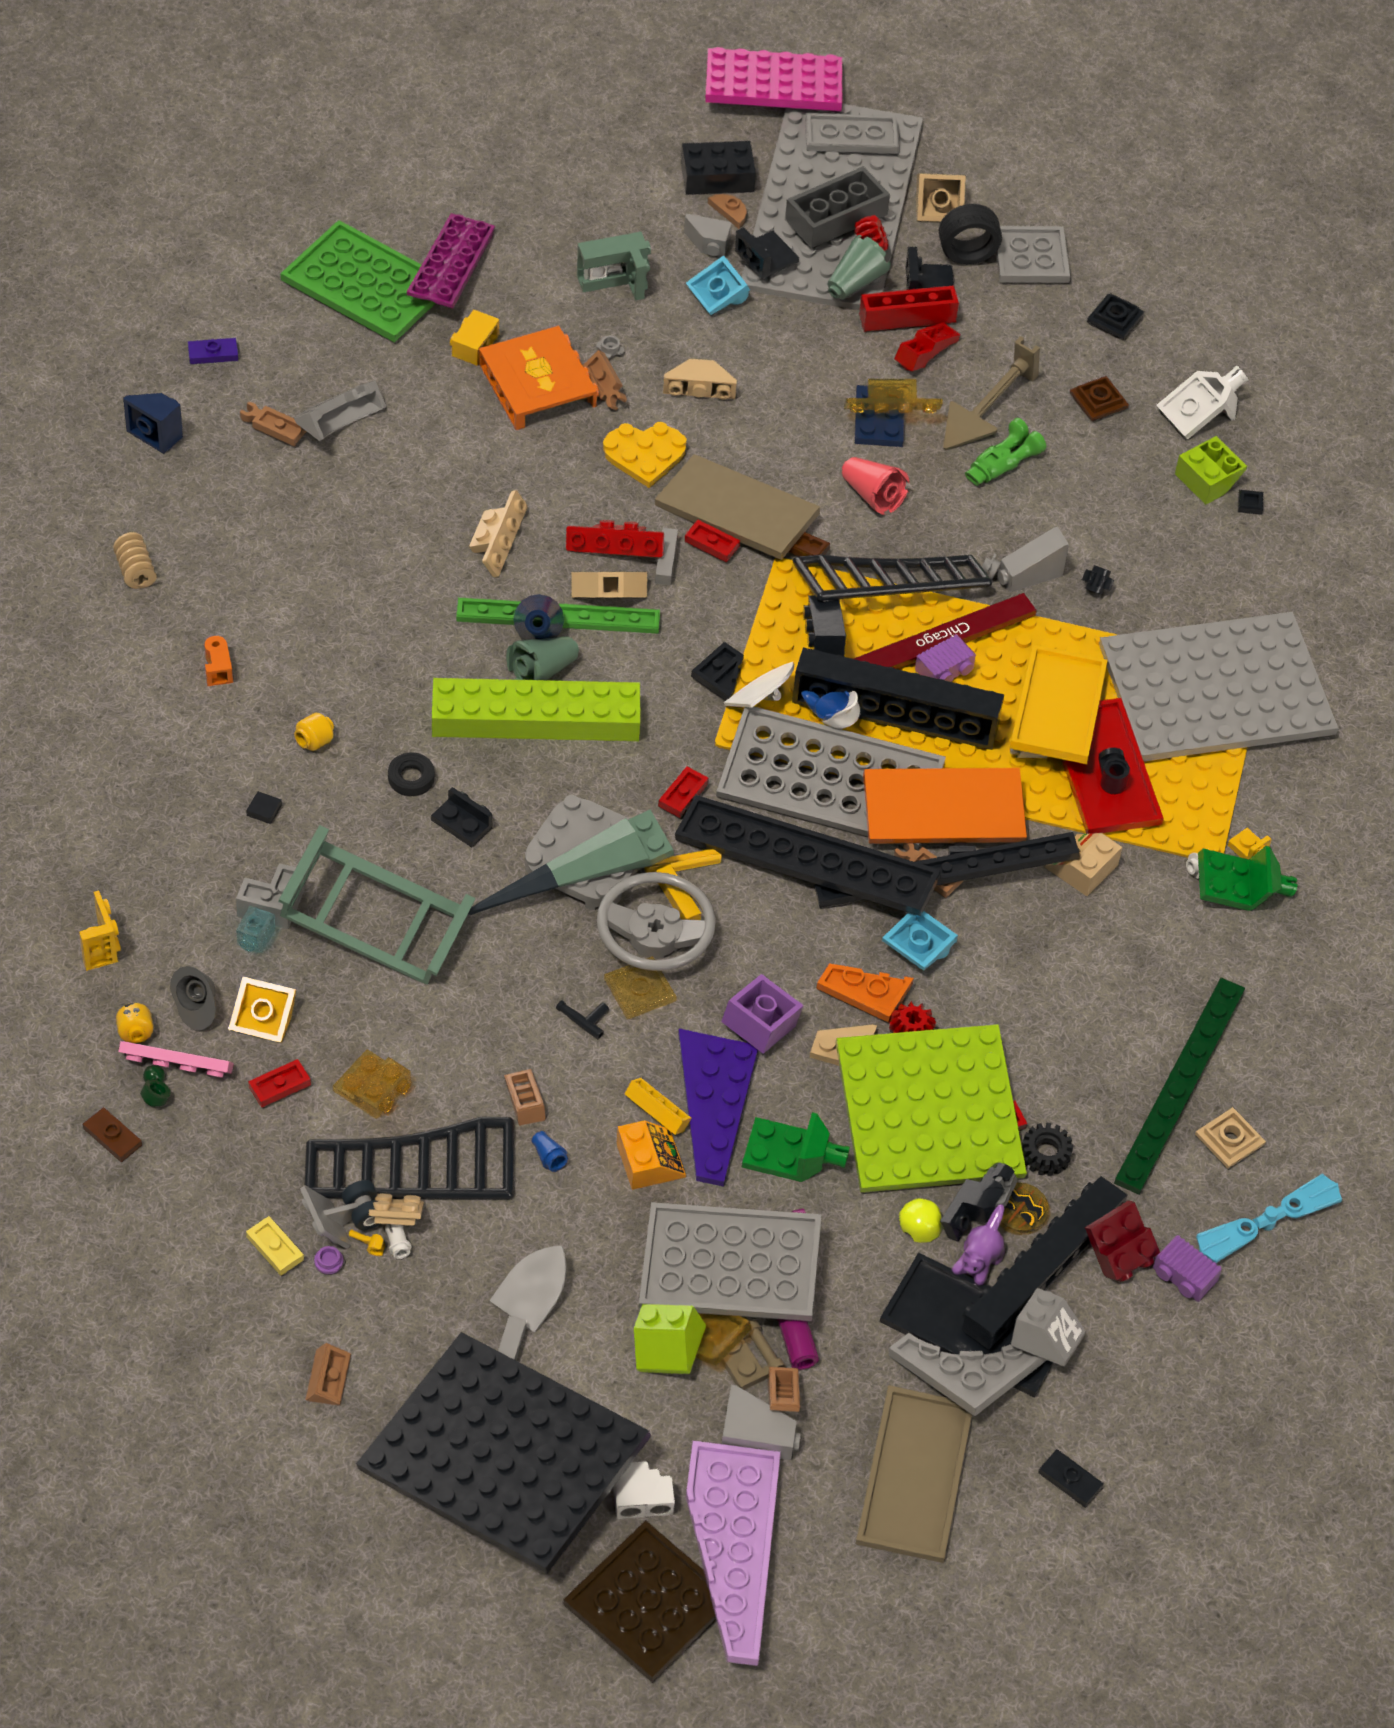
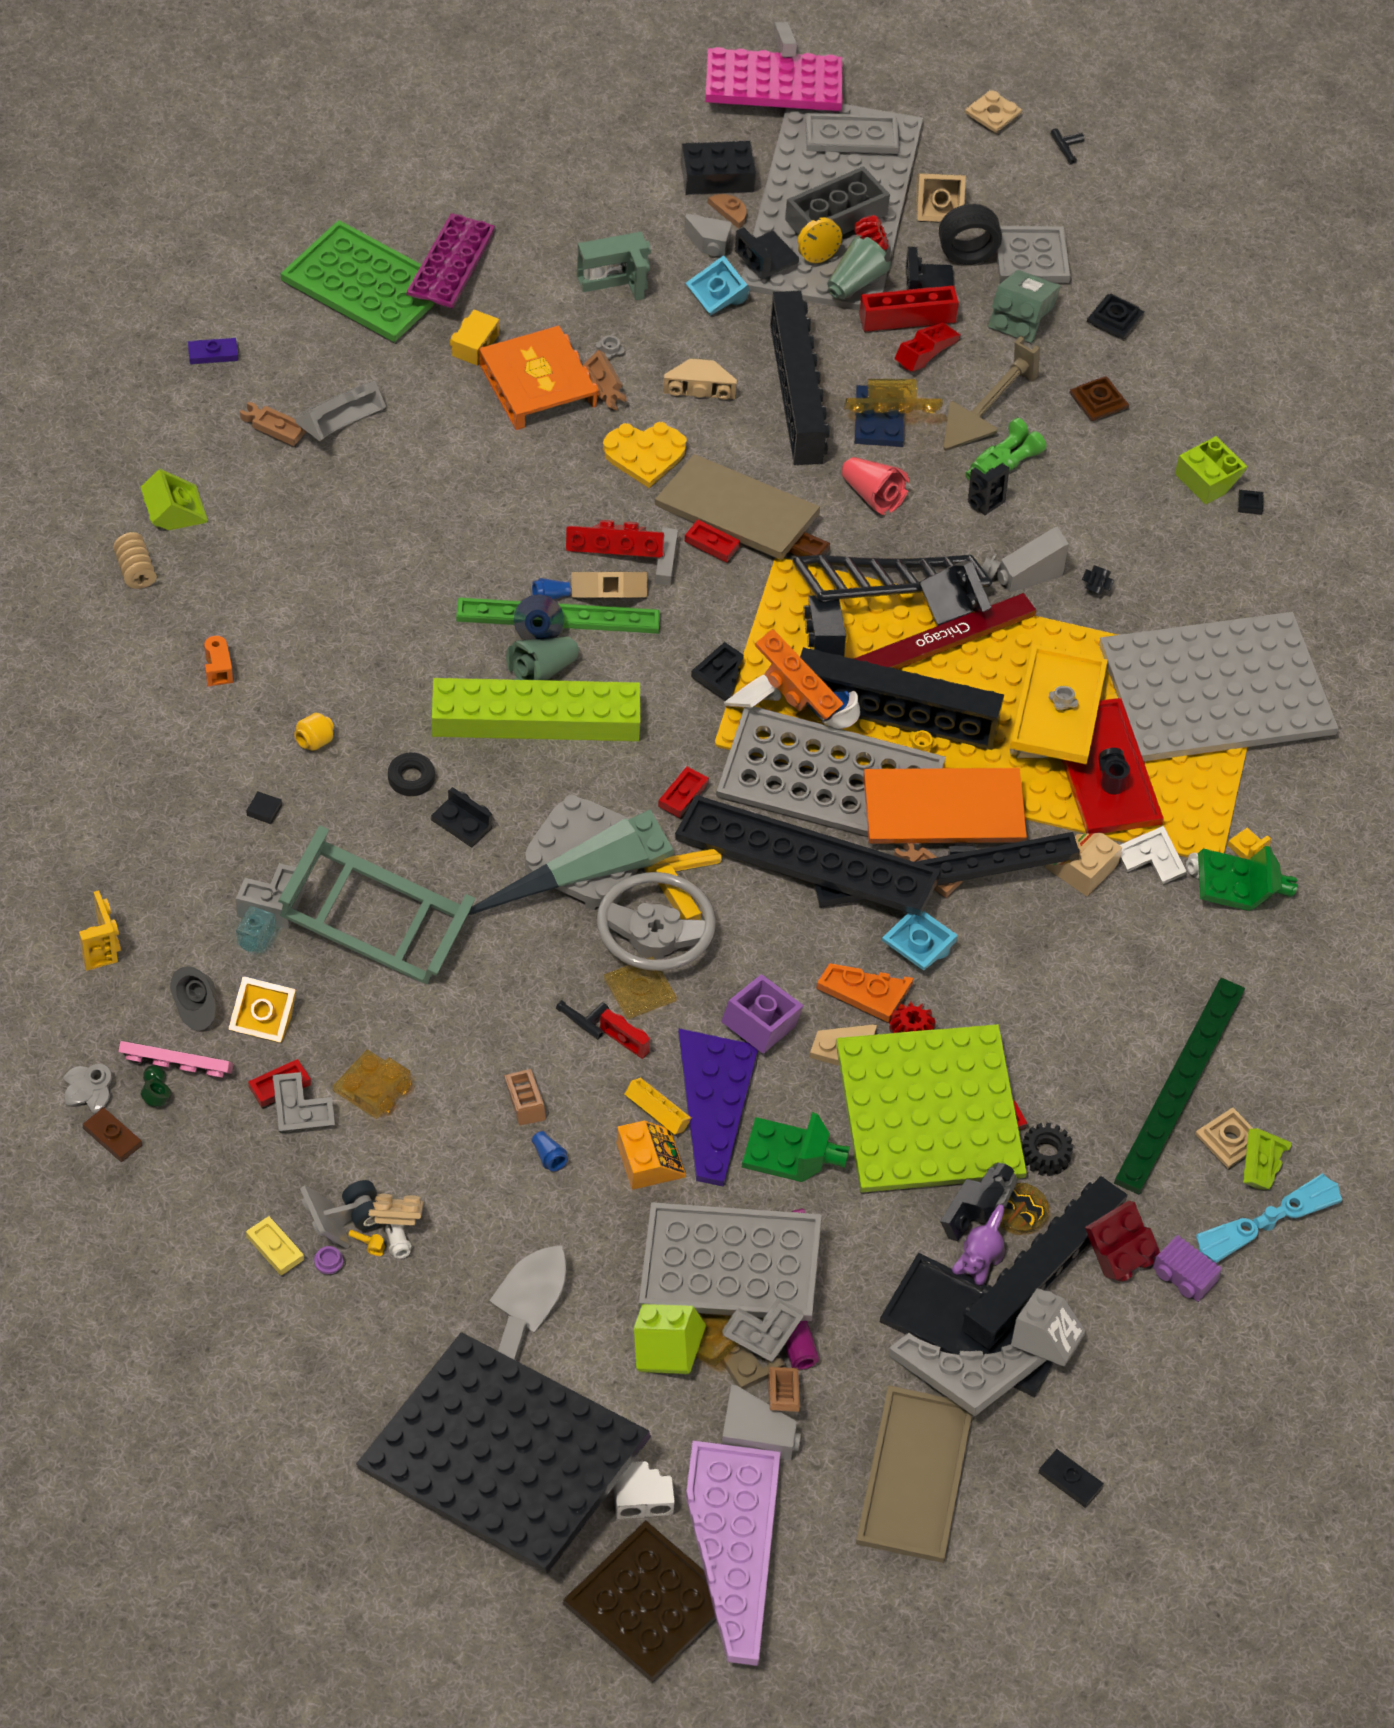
(85, 1089): none -> light grey plate
(134, 1023): yellow head -> none
(154, 419): dark blue slope -> none
(172, 501): none -> lime slope
(293, 1110): none -> light grey plate
(328, 1375): medium nougat slope -> none
(395, 1144): black bar -> none
(497, 532): tan bracket -> none
(551, 588): none -> blue cone
(625, 1034): none -> red plate
(764, 1336): none -> light grey plate
(785, 39): none -> light grey piece
(795, 677): none -> orange bracket
(799, 378): none -> black brick
(819, 240): none -> yellow tile
(921, 1220): neon yellow hair -> none
(924, 738): none -> yellow plate
(946, 660): medium lavender brick -> none
(954, 592): none -> bracket
(988, 489): none -> black bracket
(993, 111): none -> tan piece
(1022, 303): none -> sand green brick
(1063, 142): none -> black piece
(1063, 697): none -> light grey plate
(1158, 850): none -> white plate
(1202, 399): white plate -> none
(1263, 1158): none -> lime wing

